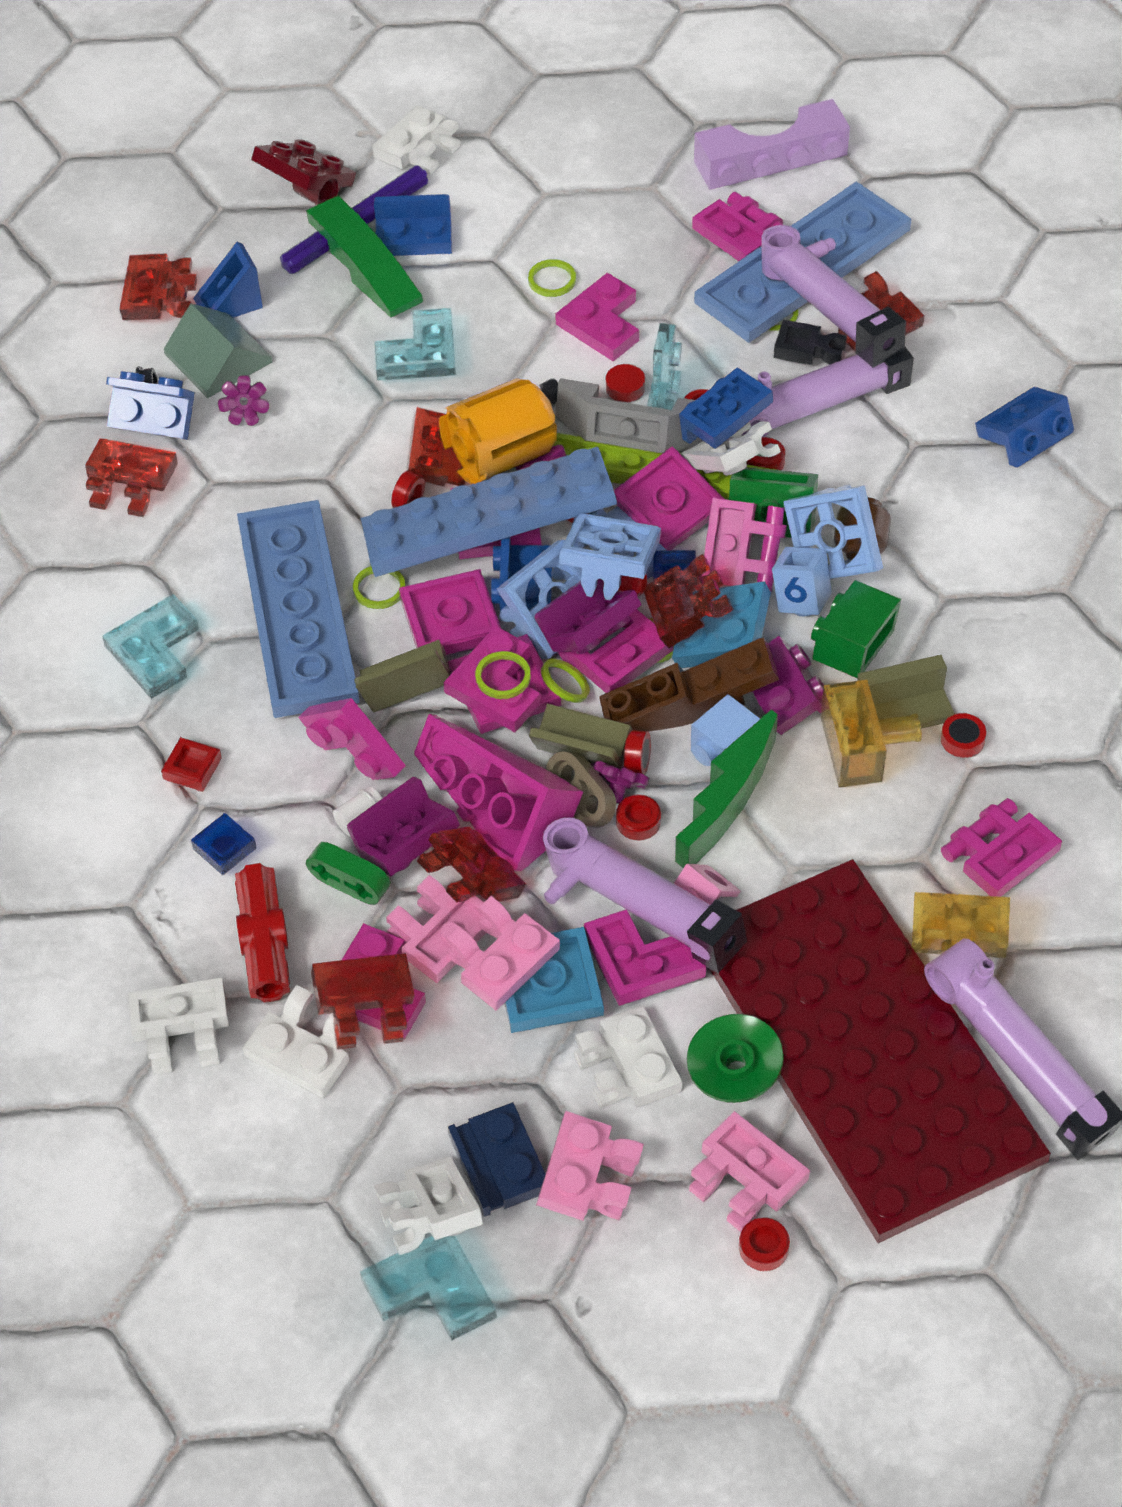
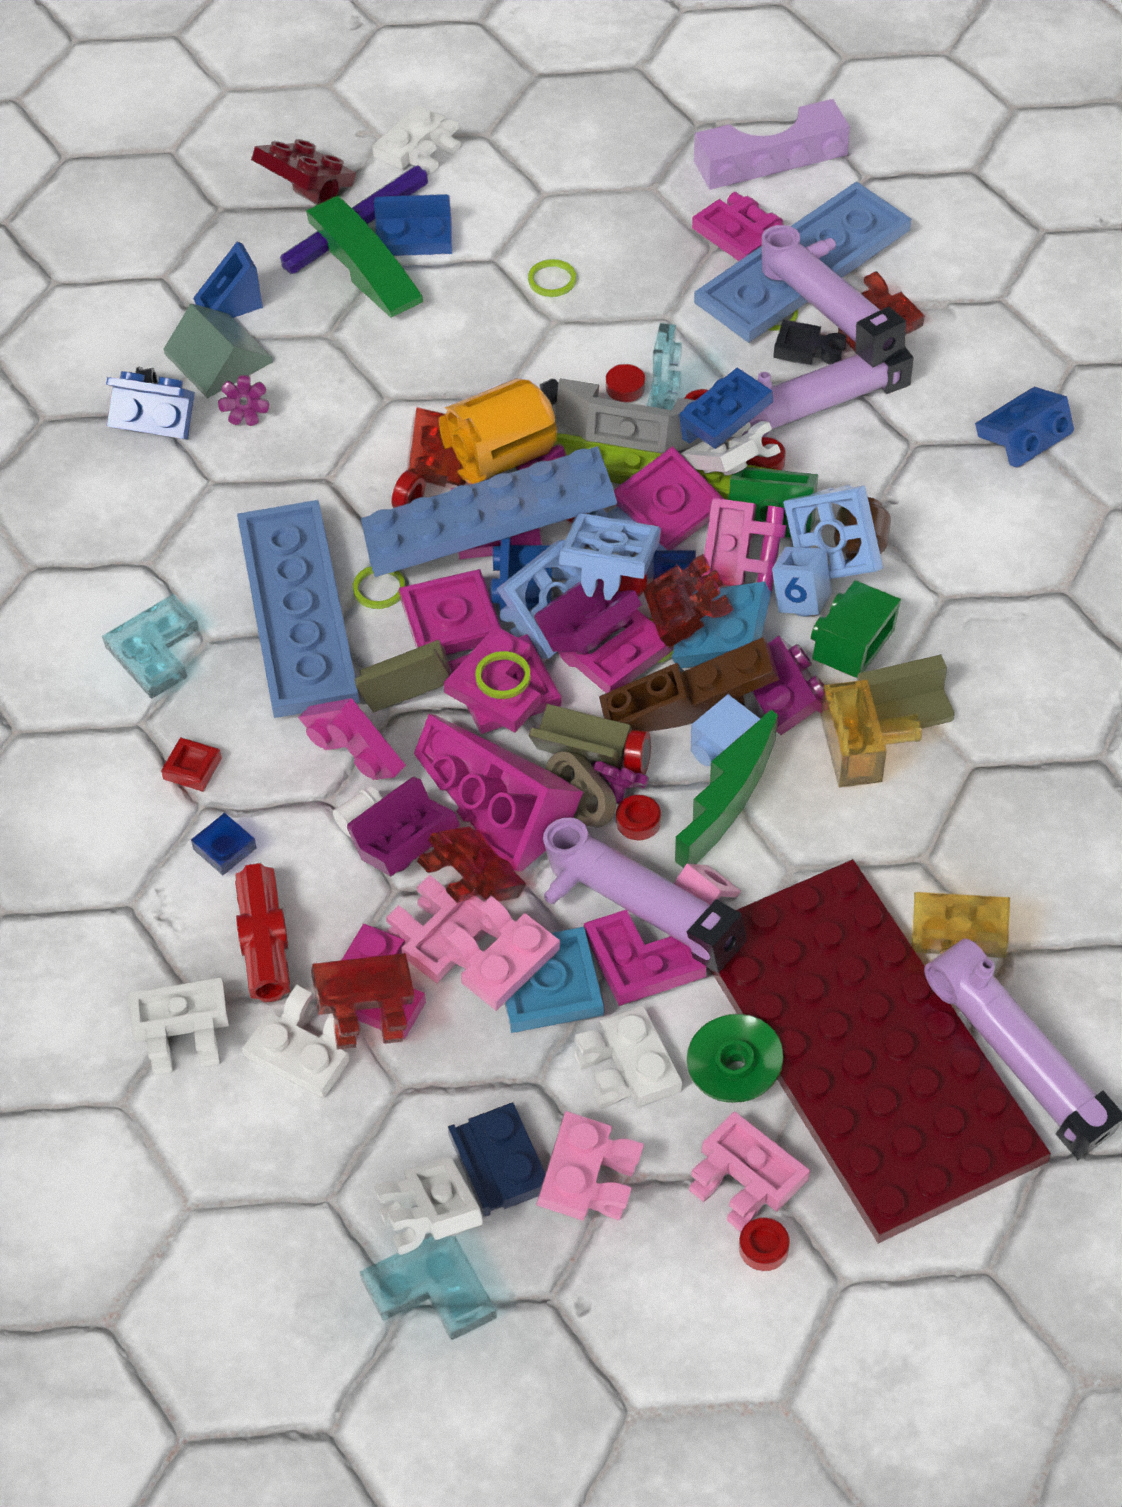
(128, 464): clear red plate -> none
(146, 291): clear red plate -> none
(348, 873): green beam -> none
(423, 356): clear light blue plate -> none
(575, 698): lime piece -> none
(596, 319): dark pink plate -> none
(963, 735): red tile -> none
(1007, 858): dark pink plate -> none

